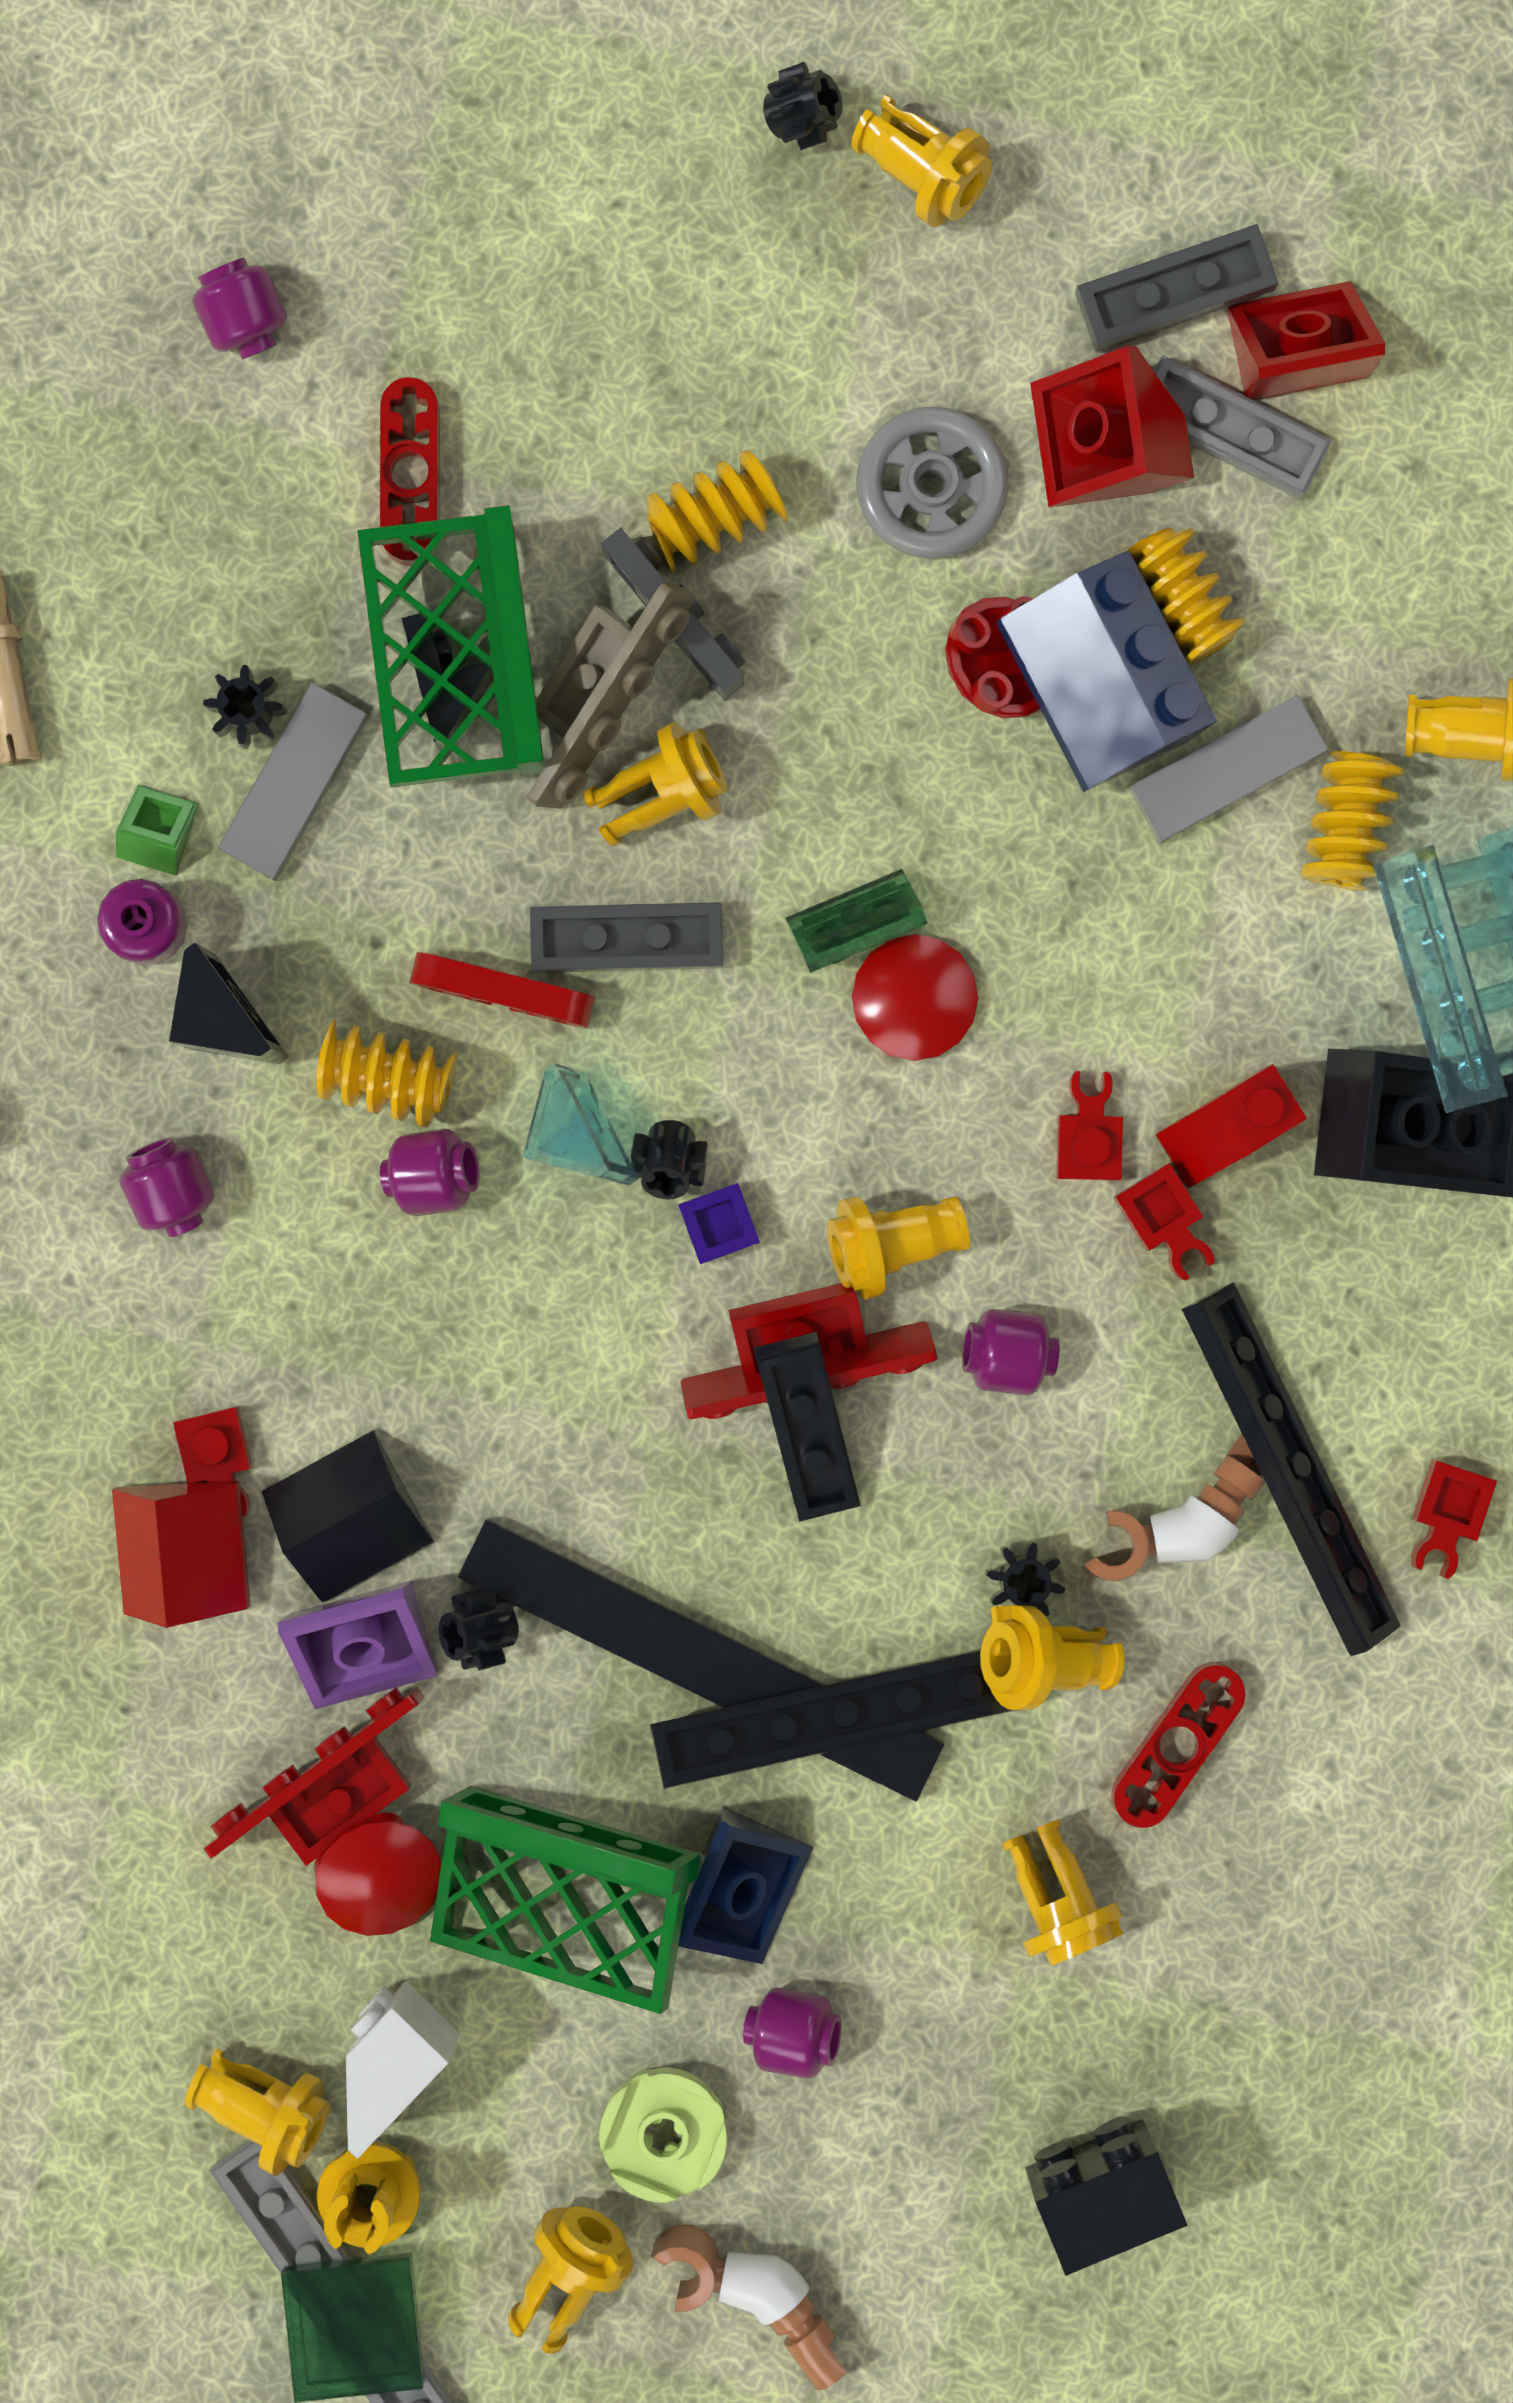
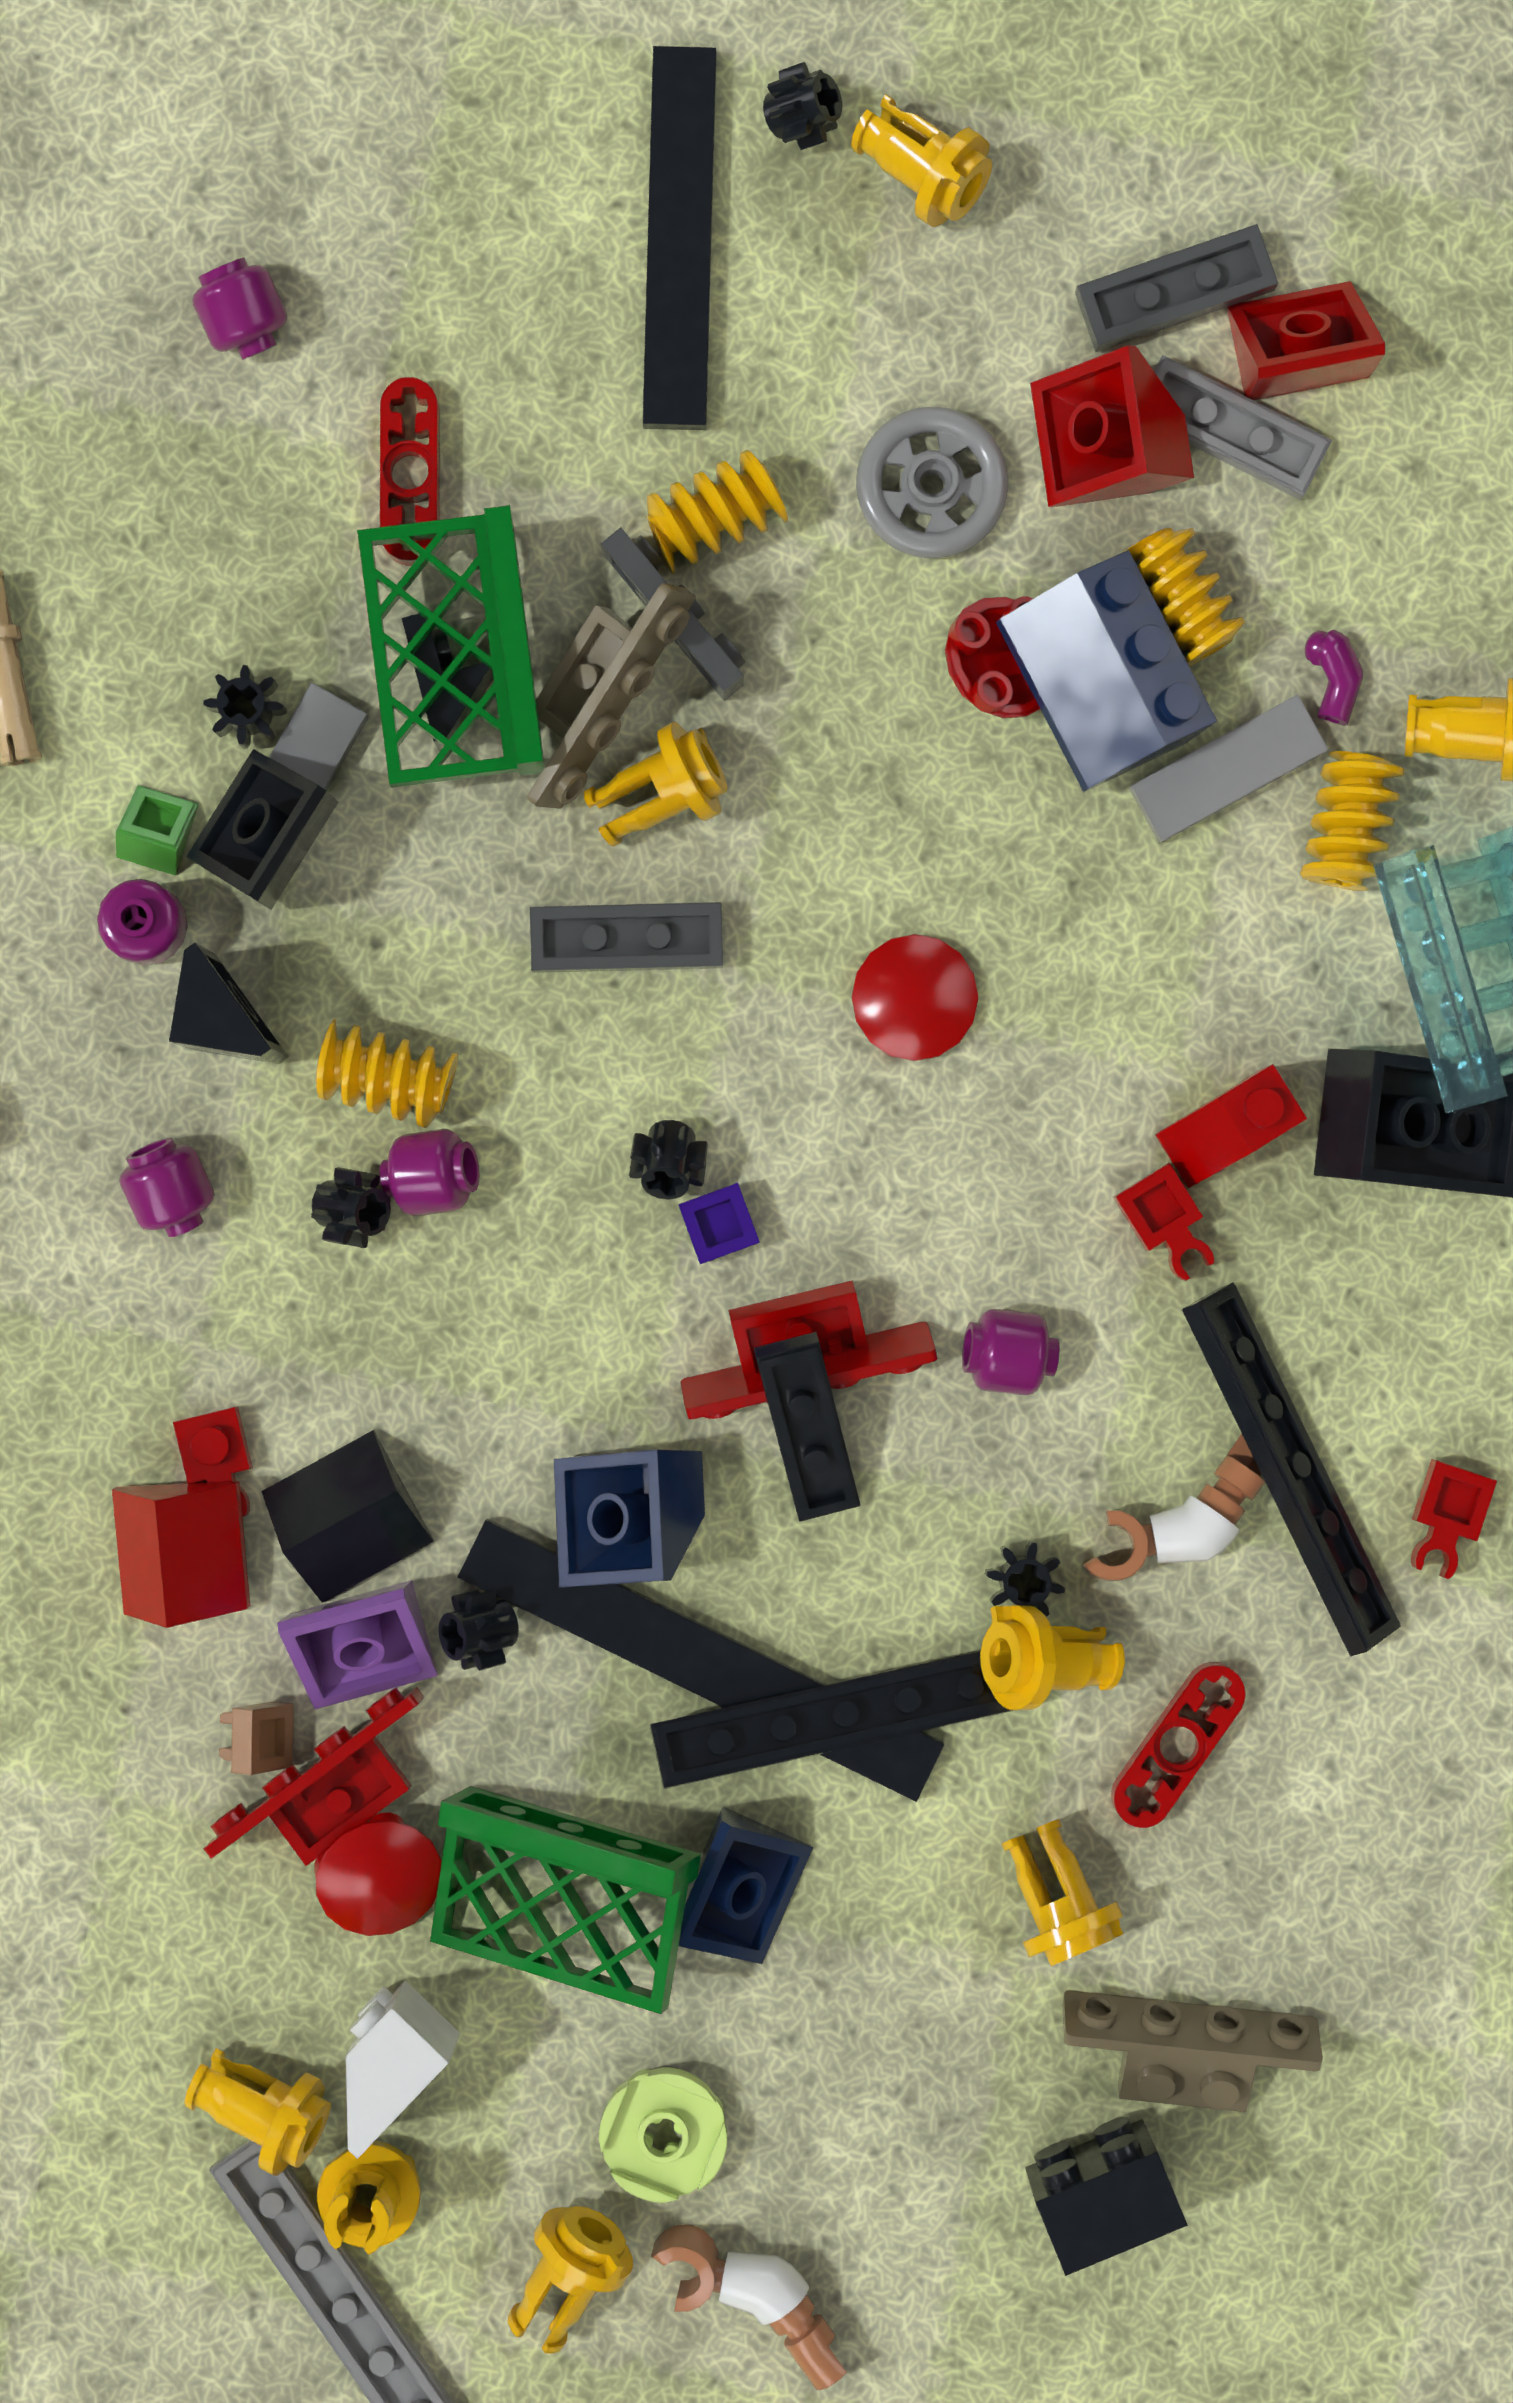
(259, 1737): none -> medium nougat tile
(262, 828): none -> black slope
(351, 1207): none -> black gear
(353, 2327): clear green tile -> none
(501, 988): red beam -> none
(574, 1130): clear light blue slope -> none
(626, 1515): none -> dark blue slope
(679, 238): none -> black tile
(793, 2033): magenta head -> none
(856, 920): clear green plate -> none
(879, 1242): yellow piece -> none
(1089, 1142): red plate -> none
(1188, 2049): none -> dark tan bracket
(1342, 670): none -> magenta arm

